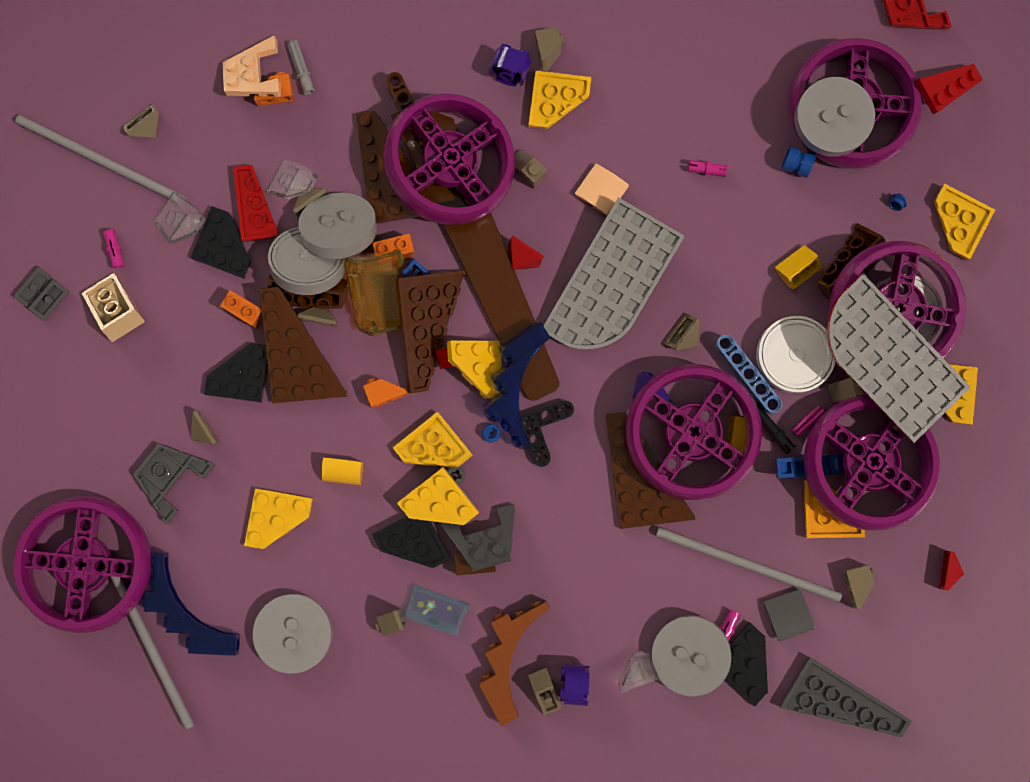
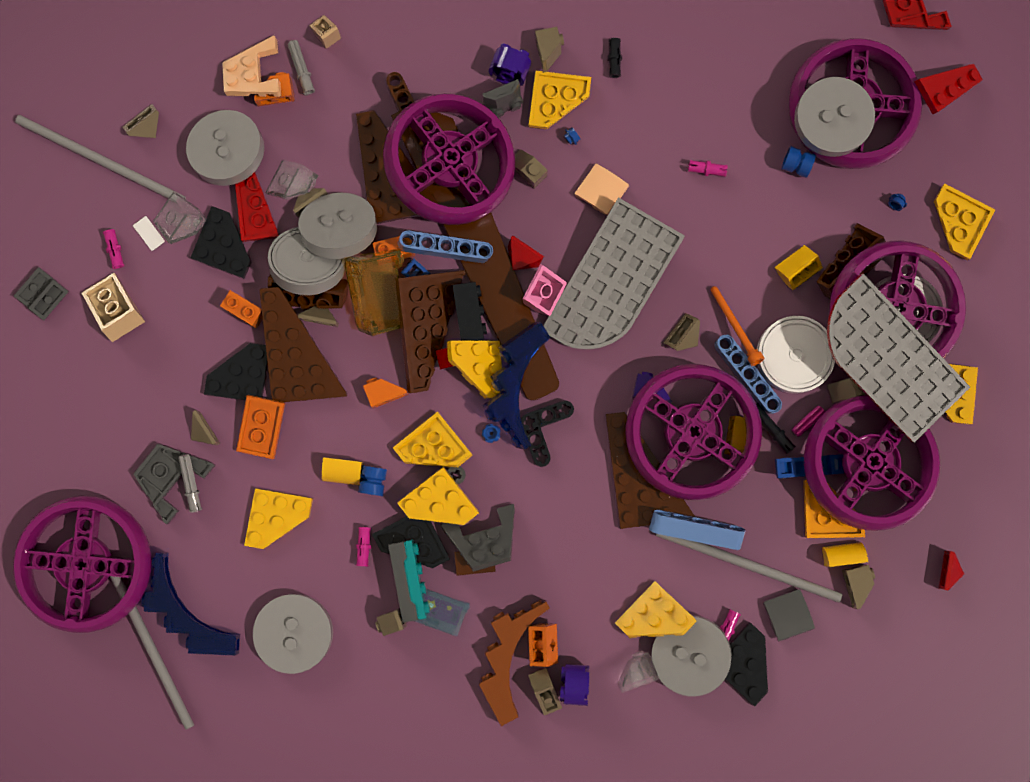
(148, 233): none -> white sticker
(189, 483): none -> light grey axle
(225, 147): none -> light grey brick
(260, 427): none -> orange tile
(325, 31): none -> tan slope
(363, 546): none -> dark pink pin
(372, 480): none -> blue wheel
(408, 580): none -> piece
(454, 244): none -> medium blue beam
(469, 311): none -> black brick
(503, 98): none -> dark grey slope
(543, 644): none -> orange brick
(544, 291): none -> bright pink slope
(571, 136): none -> blue plate
(614, 58): none -> black pin
(655, 615): none -> yellow plate
(697, 529): none -> medium blue beam
(754, 356): none -> orange piece
(832, 697): dark grey wing -> none
(844, 554): none -> yellow brick

